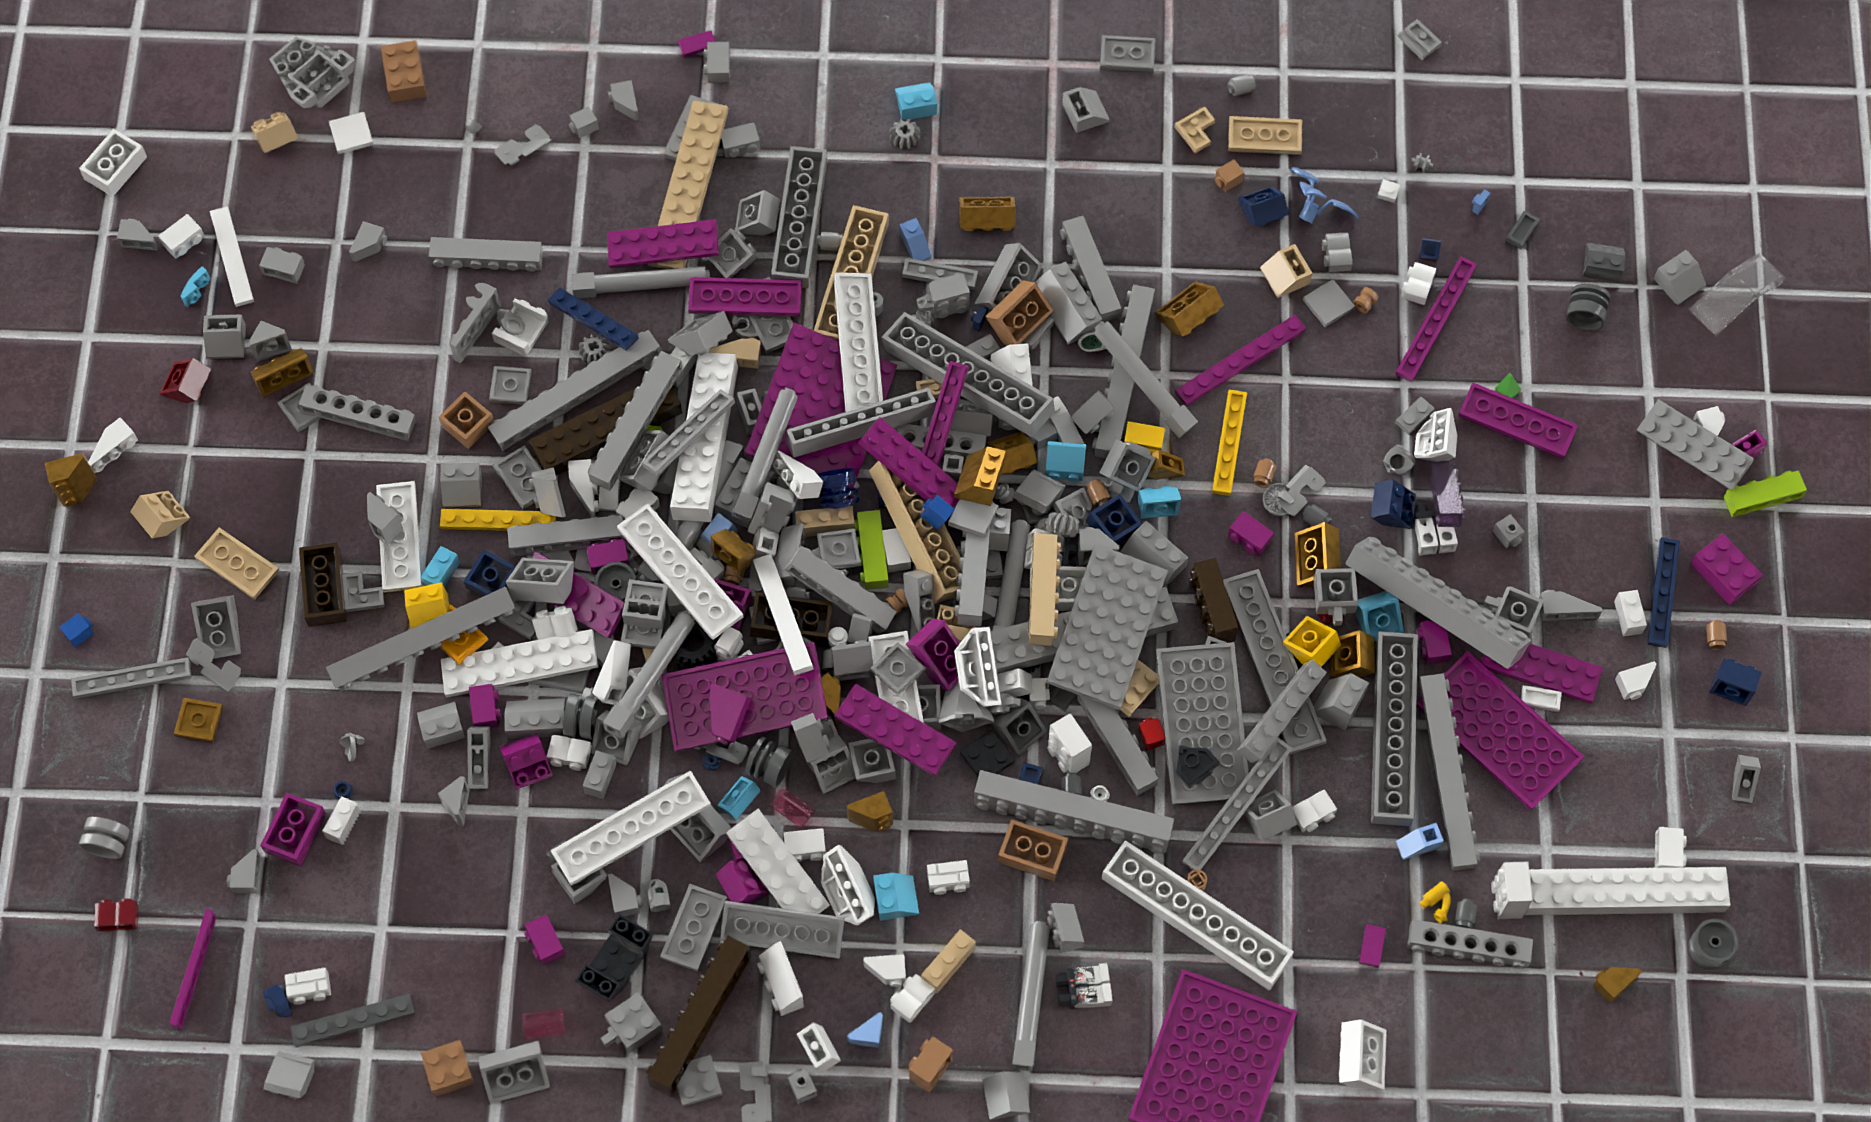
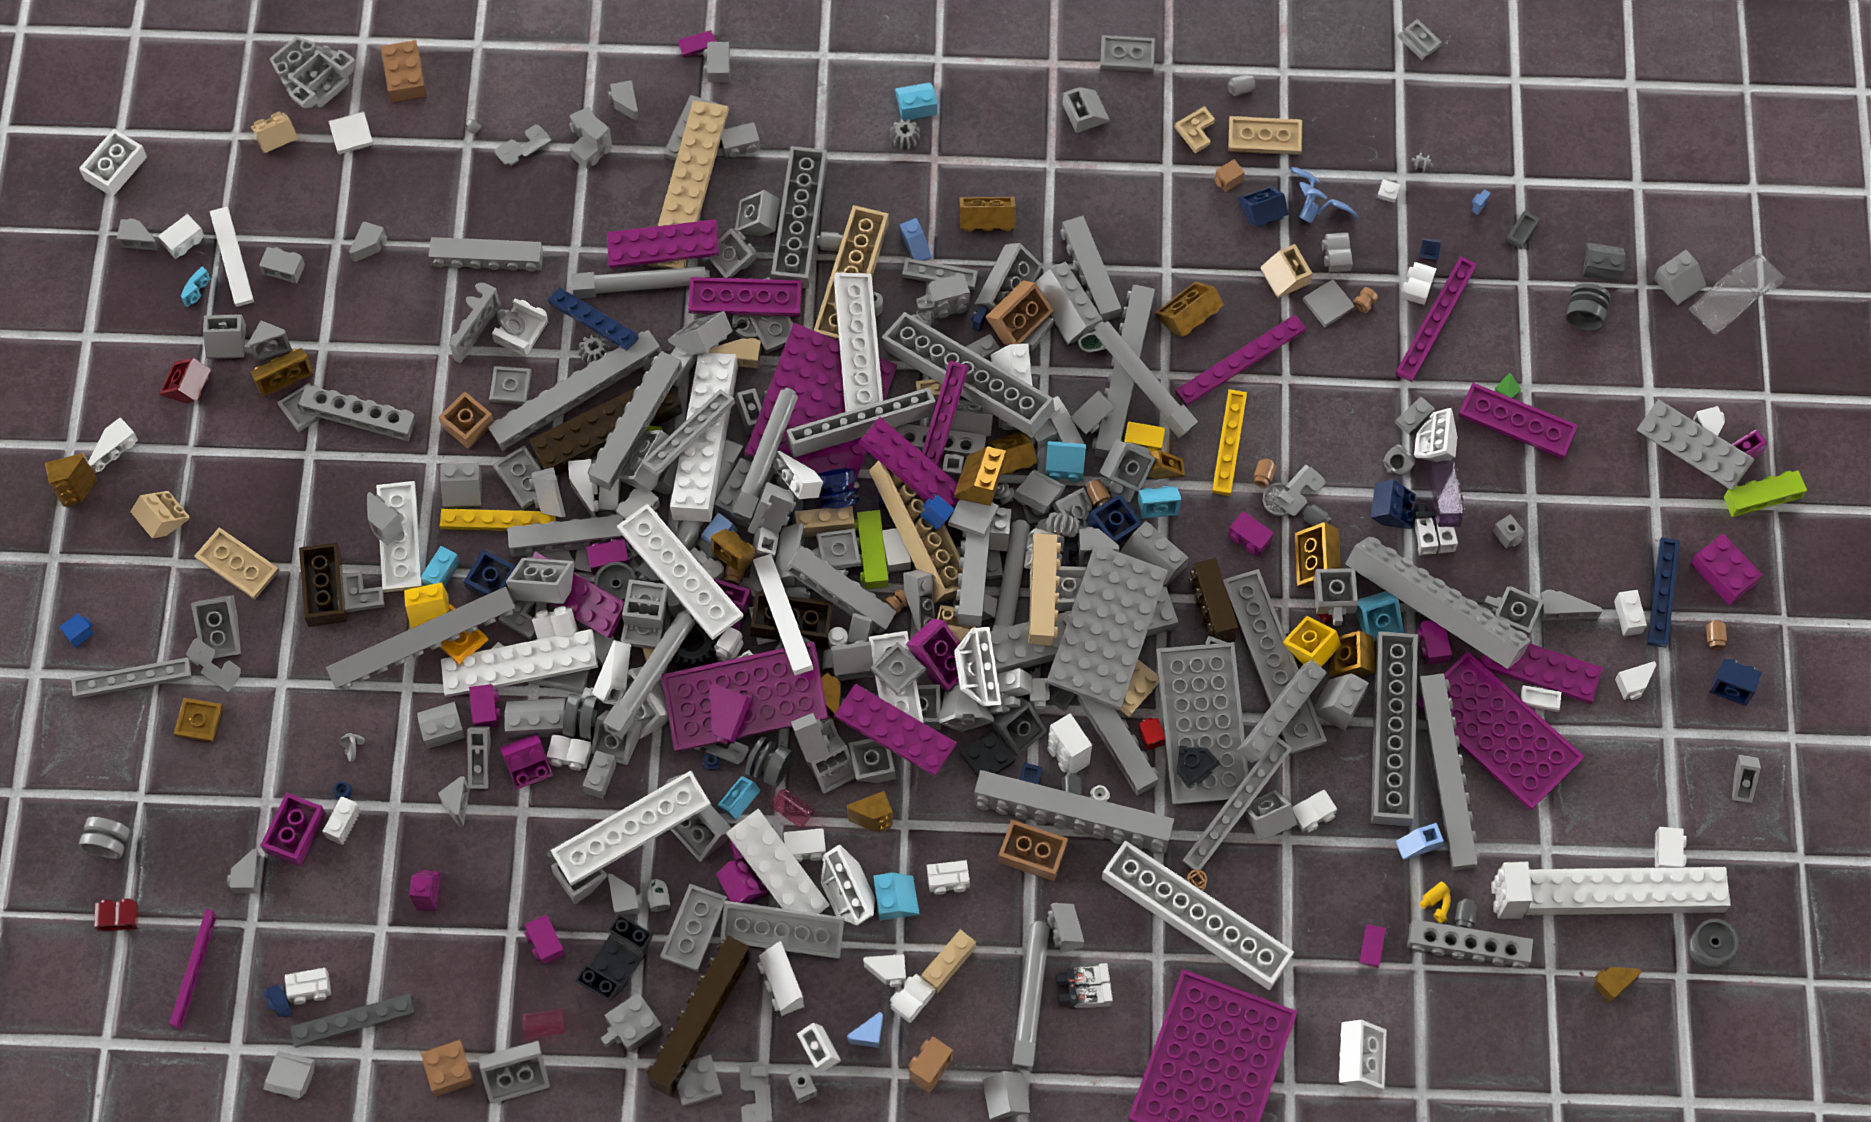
(425, 889): none -> magenta slope
(593, 143): none -> light grey brick

